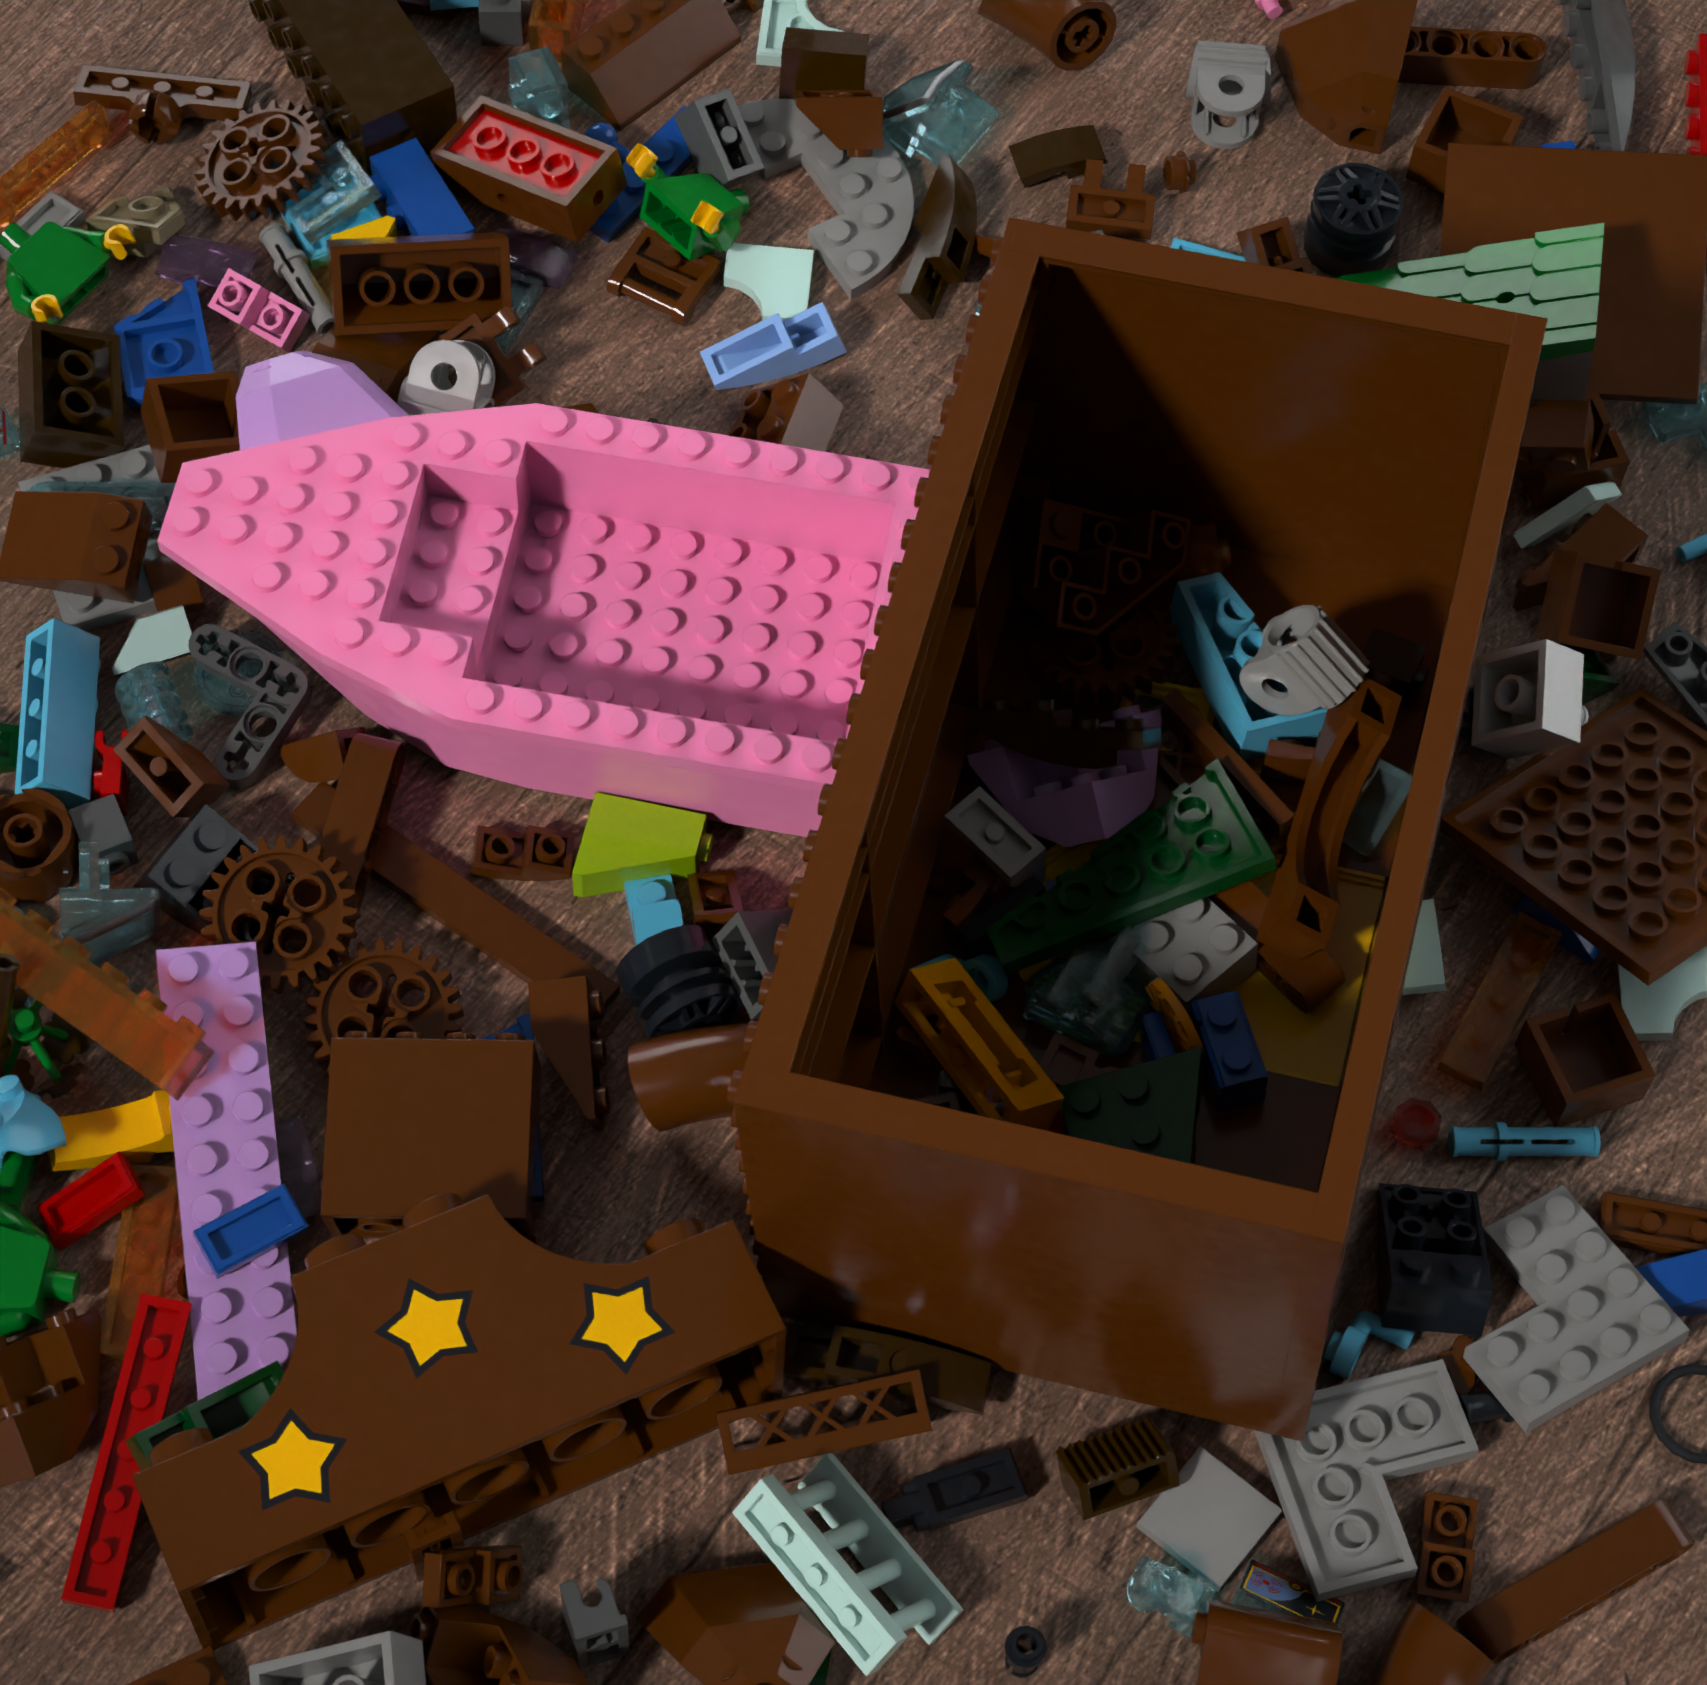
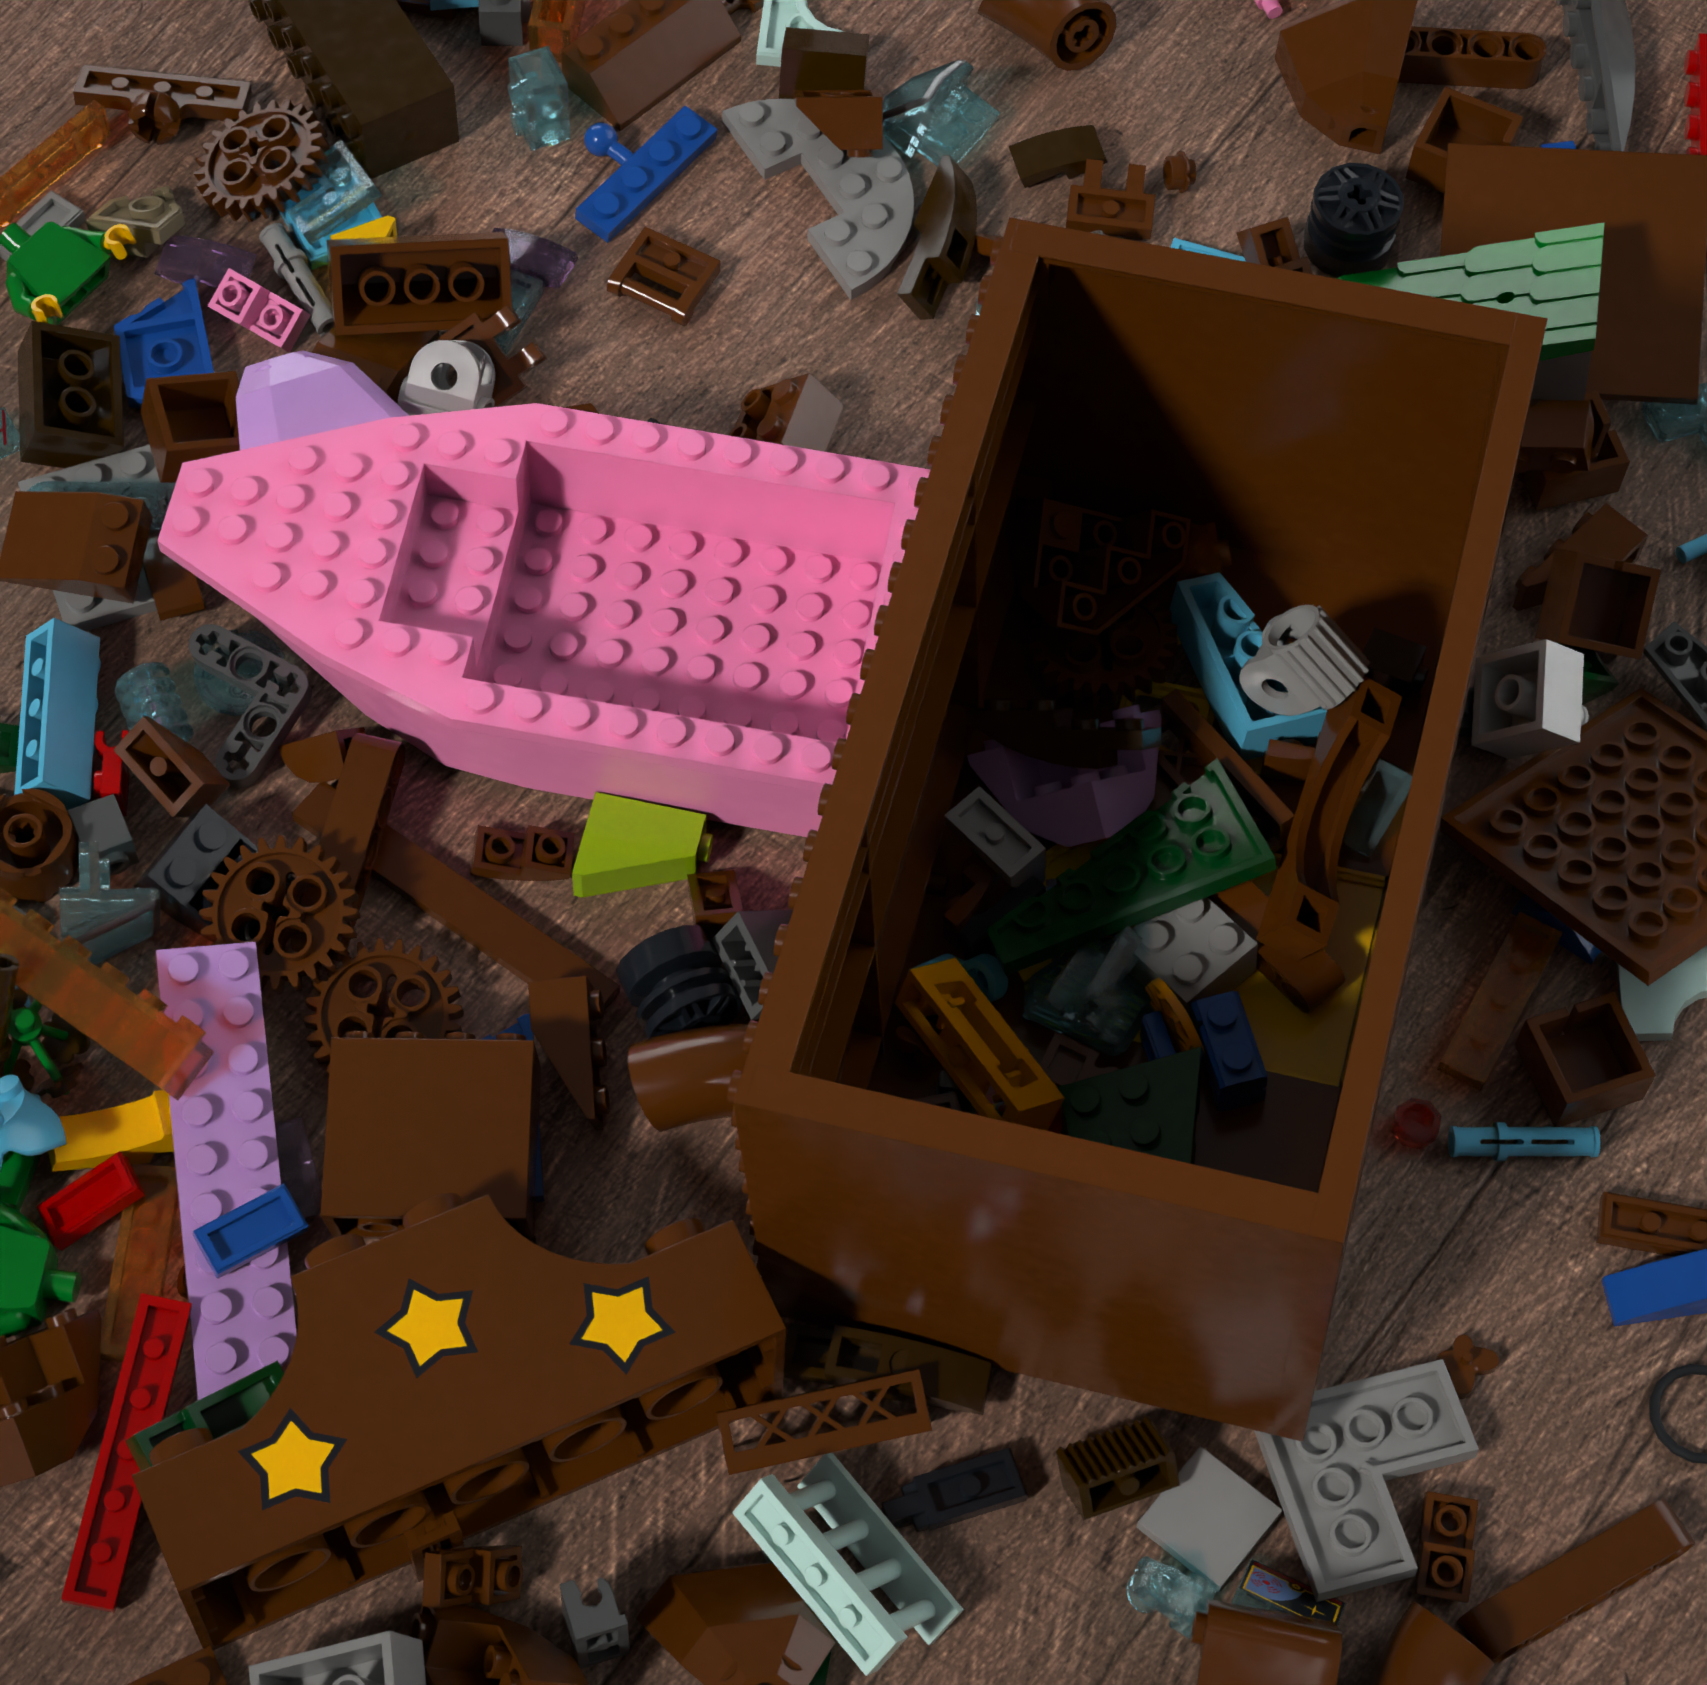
(155, 639): light aqua tile -> none
(416, 192): blue brick -> none
(529, 168): reddish brown brick -> none
(652, 906): medium azure slope -> none
(688, 210): green torso -> none
(719, 139): dark grey brick -> none
(771, 276): light aqua tile -> none
(774, 349): light blue slope -> none
(1024, 1639): black pin -> none
(1229, 83): light grey piece -> none
(1347, 1347): medium azure plate -> none
(1425, 964): light aqua slope -> none
(1432, 1260): black slope -> none
(1483, 1407): black pin -> none
(1566, 513): light aqua tile -> none
(1591, 1315): light grey plate -> none

